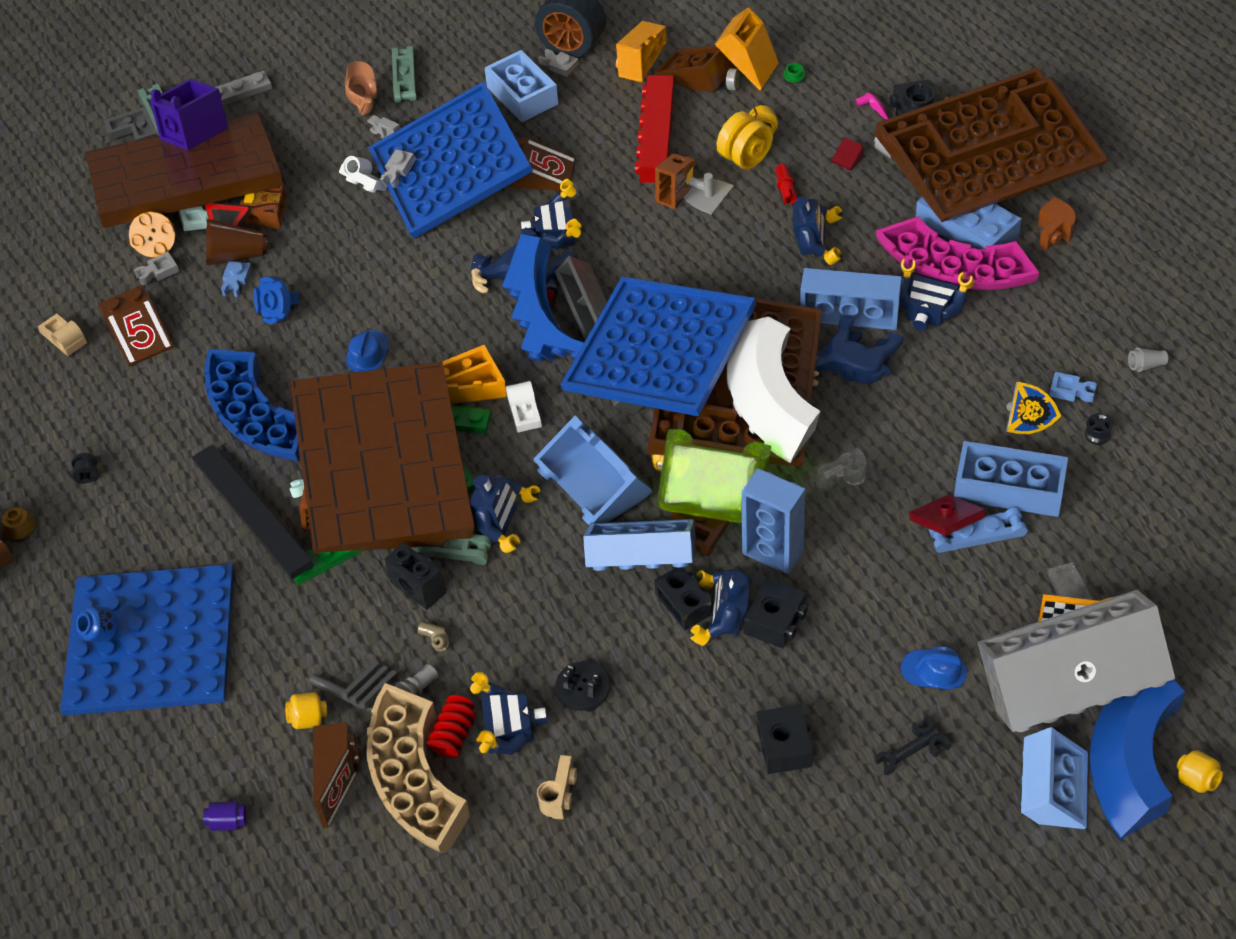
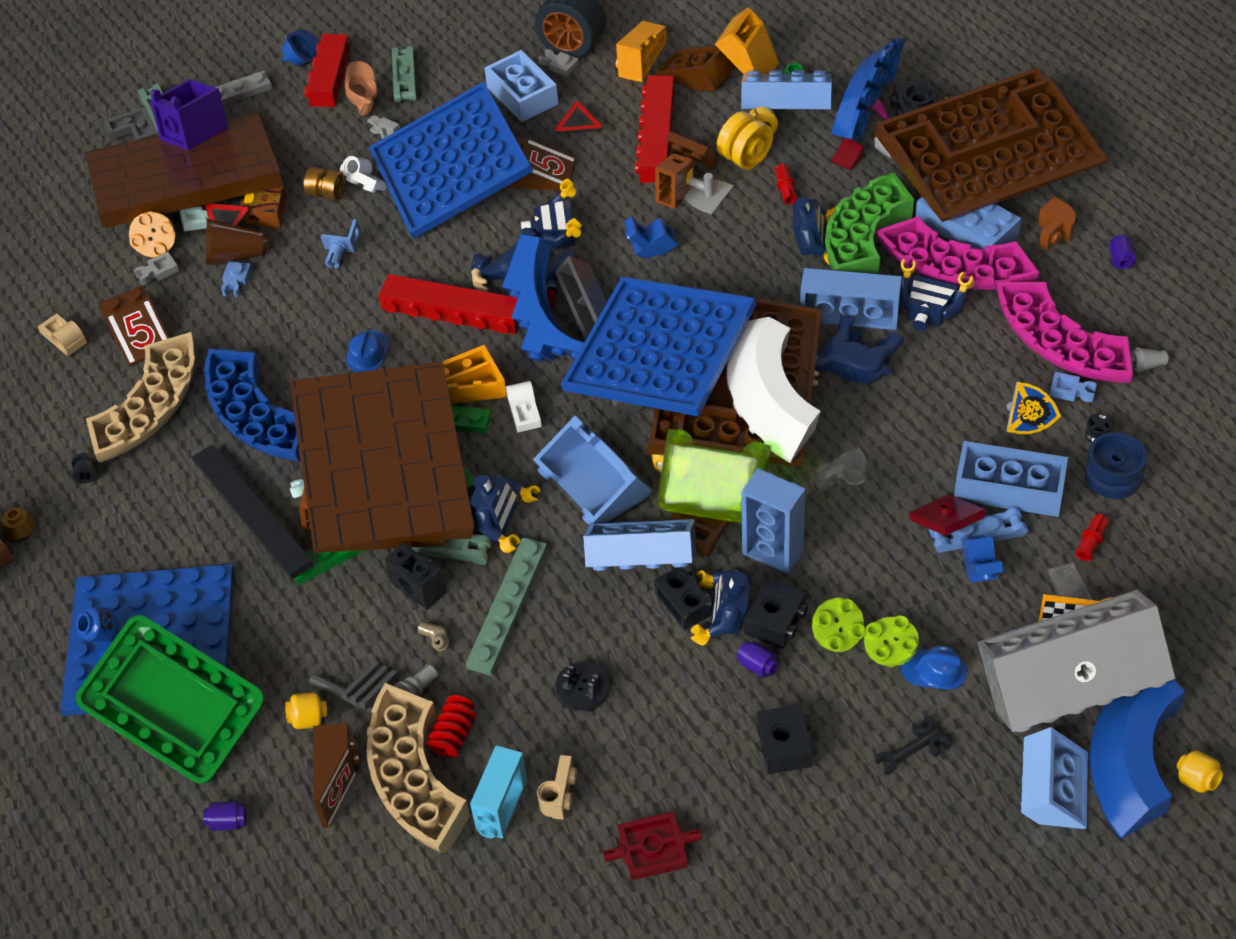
(150, 403): none -> tan brick
(170, 699): none -> green wedge
(274, 299): blue tile -> none
(300, 47): none -> blue piece
(319, 183): none -> pearl gold wheel
(328, 70): none -> red brick
(339, 244): none -> medium blue bracket
(398, 165): light grey plate -> none
(449, 304): none -> red brick
(499, 792): none -> medium azure window
(505, 717): torso -> none
(506, 606): none -> sand green plate
(578, 120): none -> piece
(651, 240): none -> blue brick
(652, 846): none -> dark red plate
(697, 151): none -> reddish brown plate
(733, 79): light grey tile -> none
(758, 659): none -> dark purple brick
(786, 90): none -> medium blue brick
(848, 618): none -> lime plate
(853, 225): none -> bright green brick
(864, 89): none -> blue brick
(889, 630): none -> lime plate
(980, 558): none -> blue brick
(1059, 338): none -> dark pink brick
(1092, 537): none -> red axle
(1115, 465): none -> dark blue wheel
(1122, 252): none -> dark purple brick

